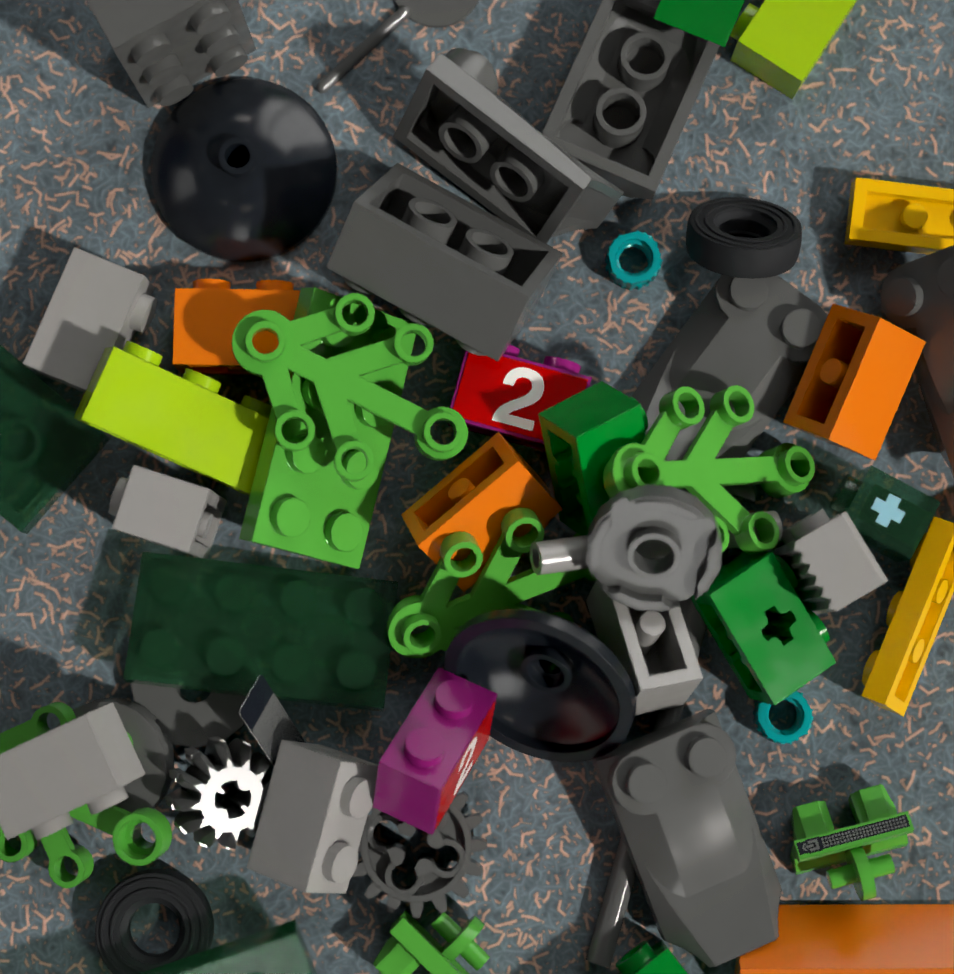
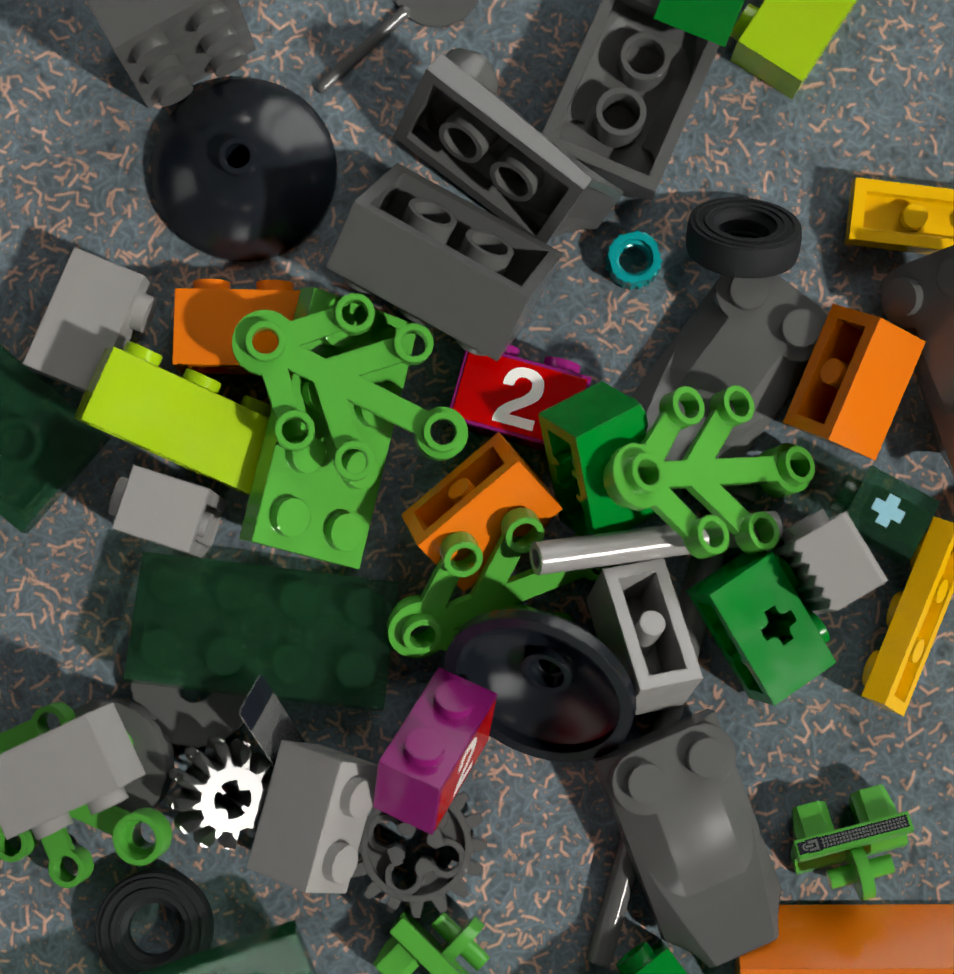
(661, 515): dark grey tile -> none
(798, 729): teal axle -> none

